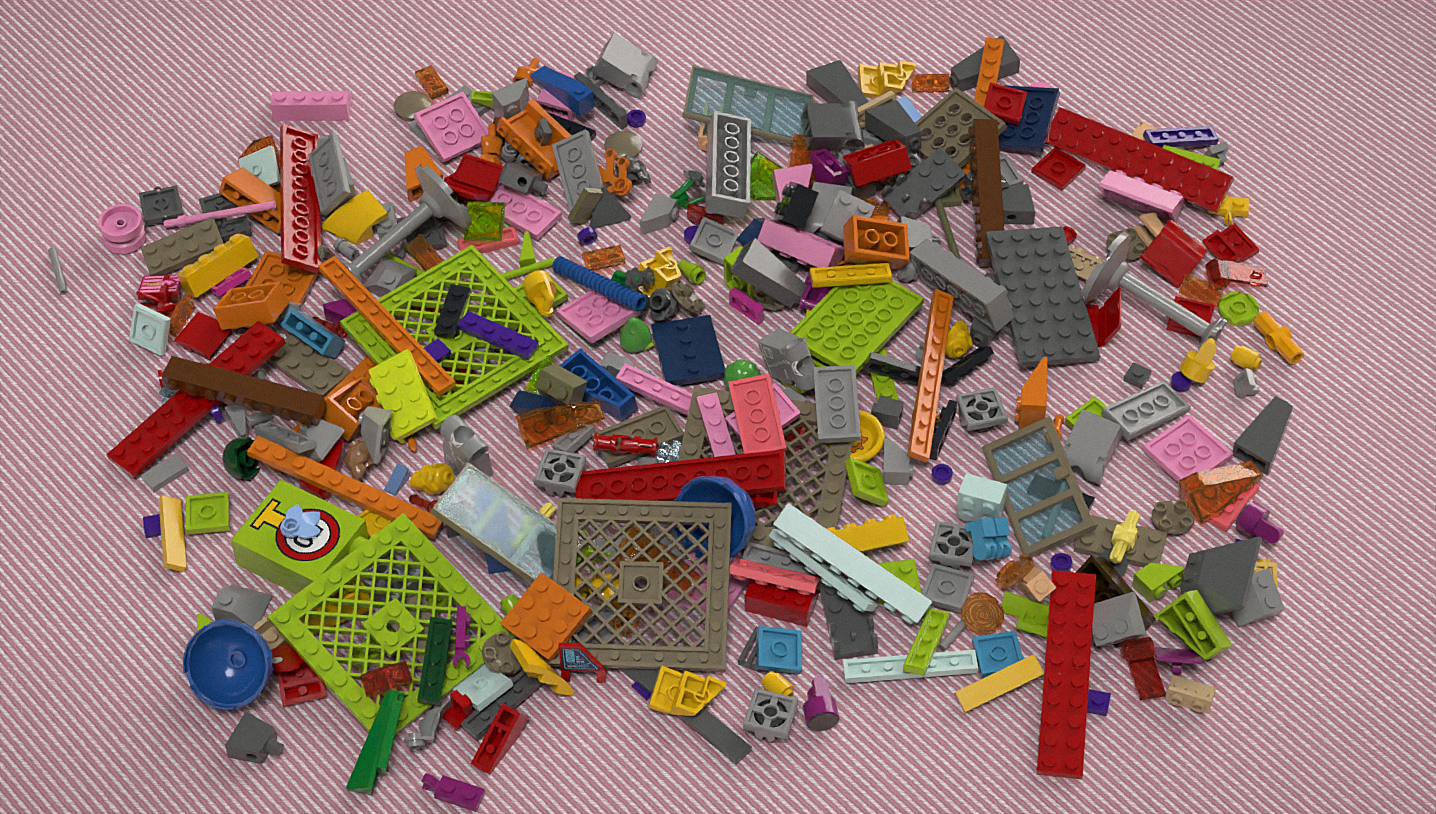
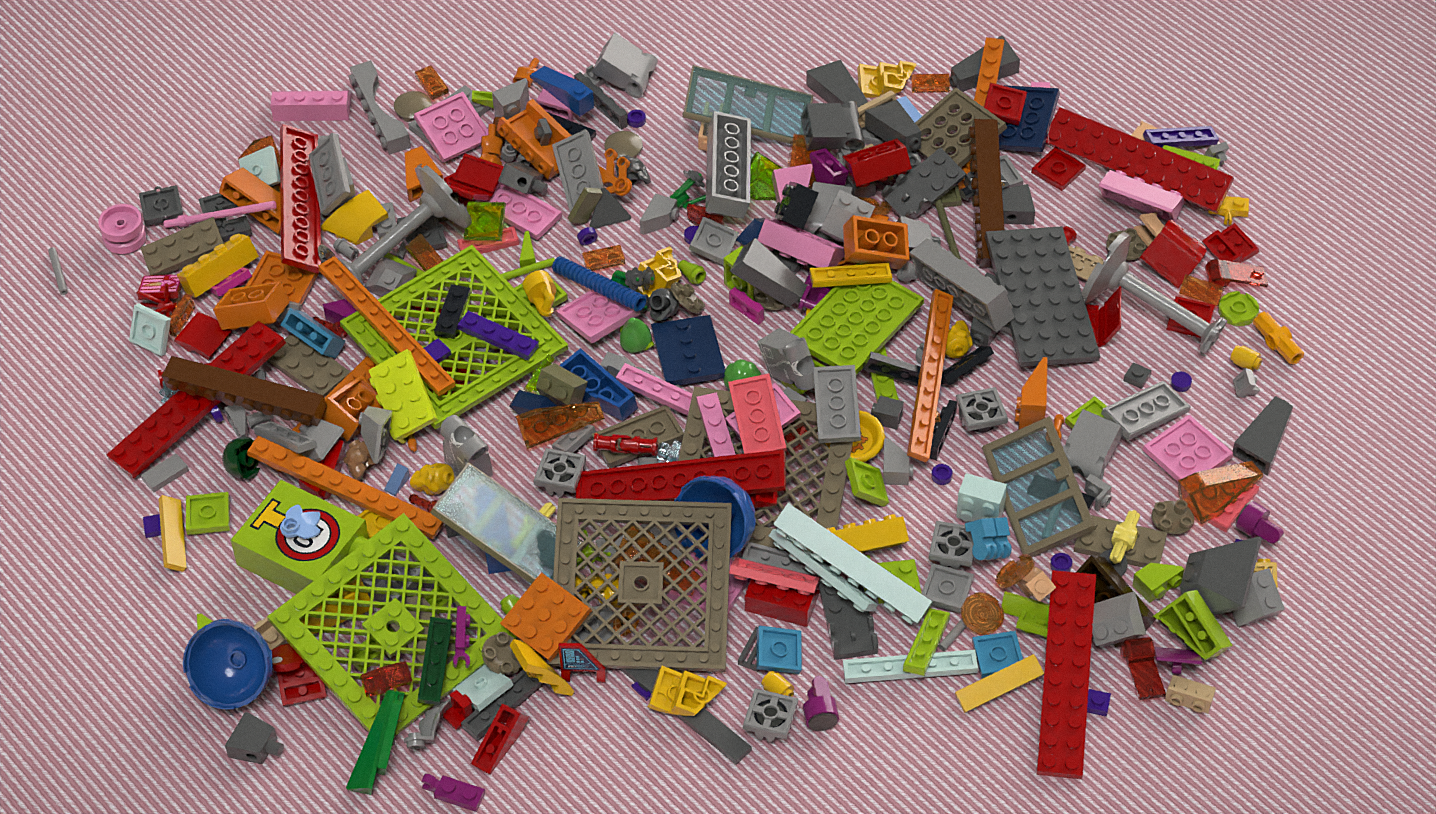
(241, 604): light grey slope -> none
(391, 131): none -> light grey arch
(1099, 490): none -> light grey bracket
(1199, 365): yellow piece -> none

